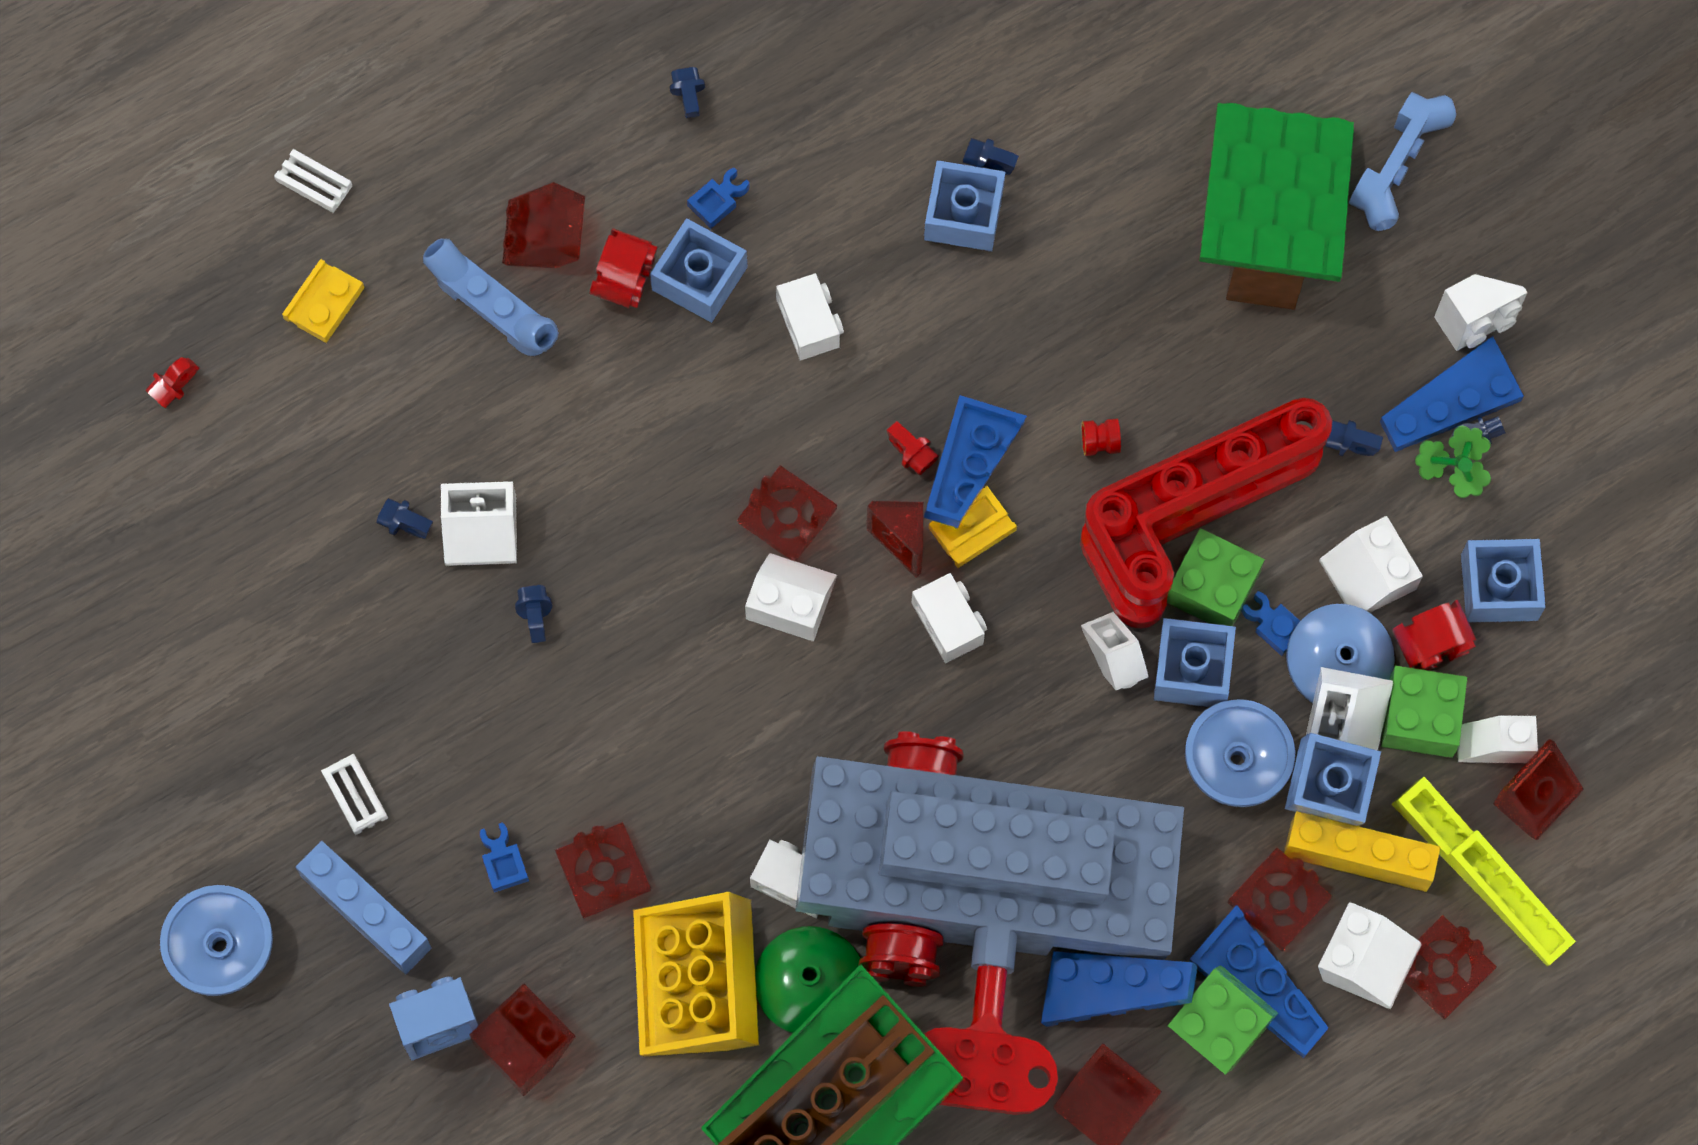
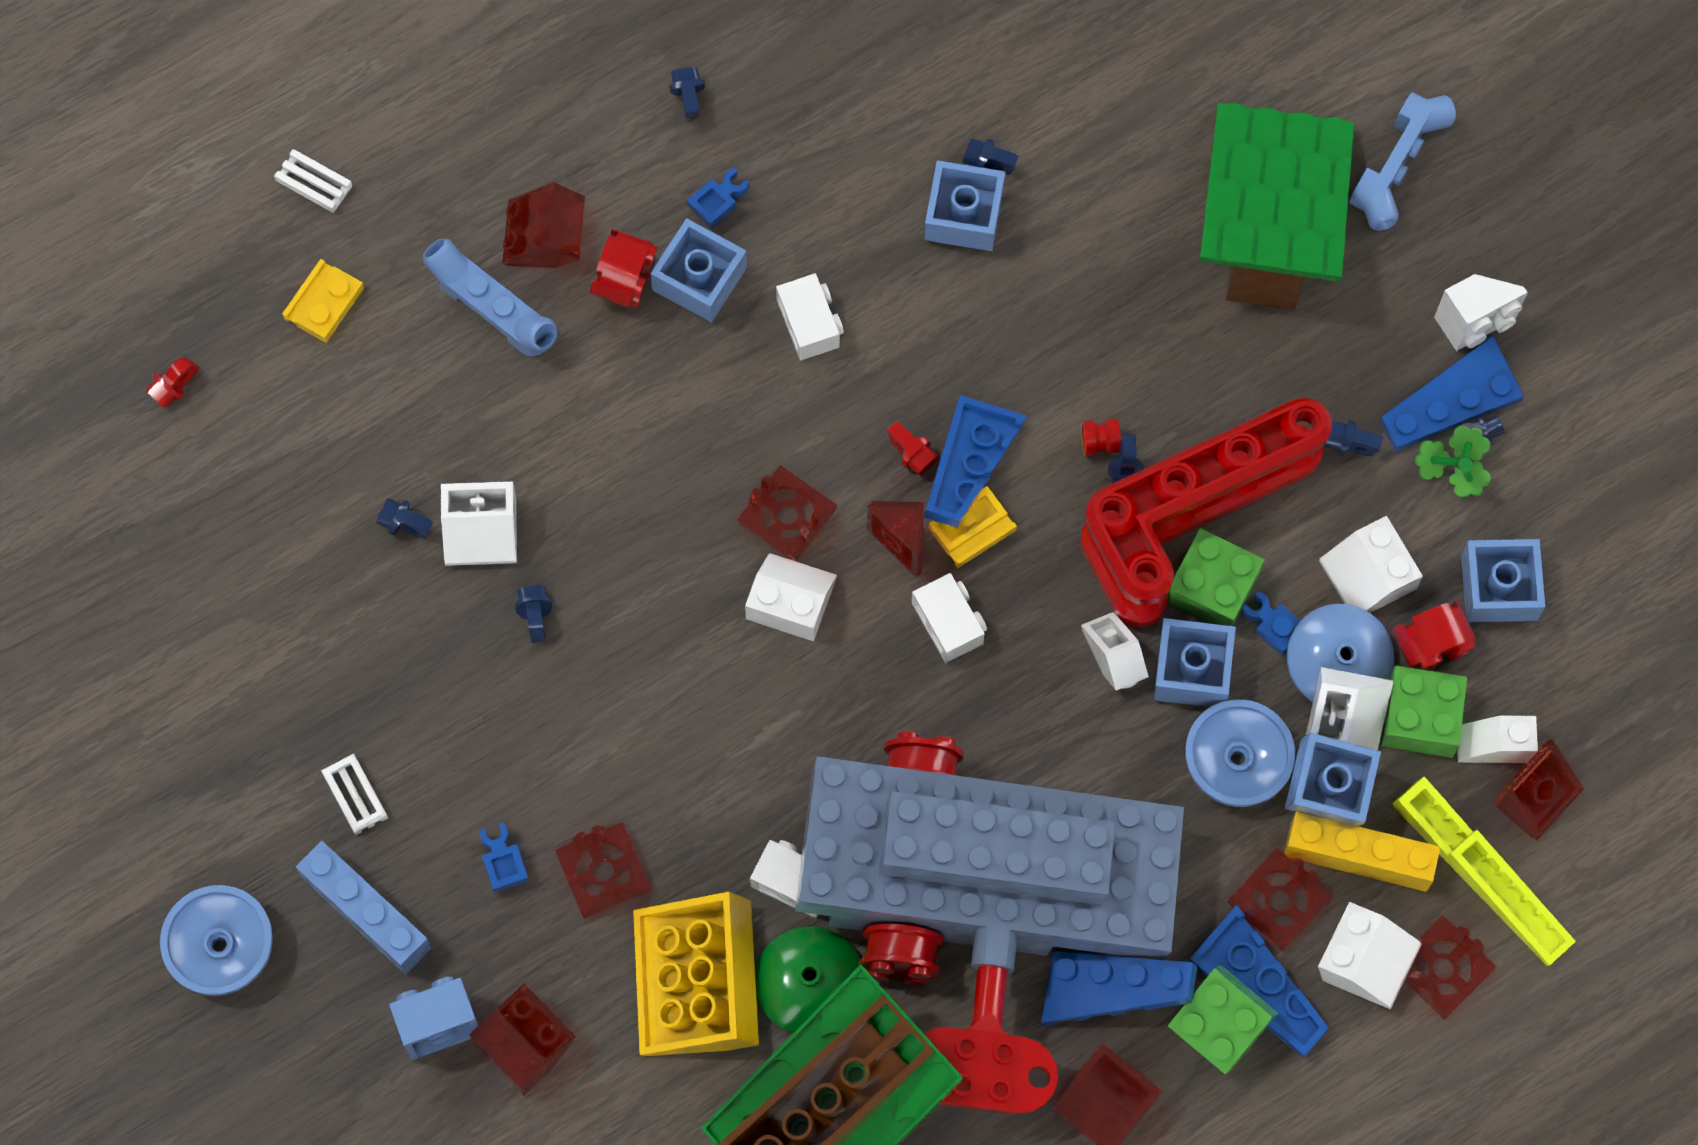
(1127, 462): none -> dark blue piece

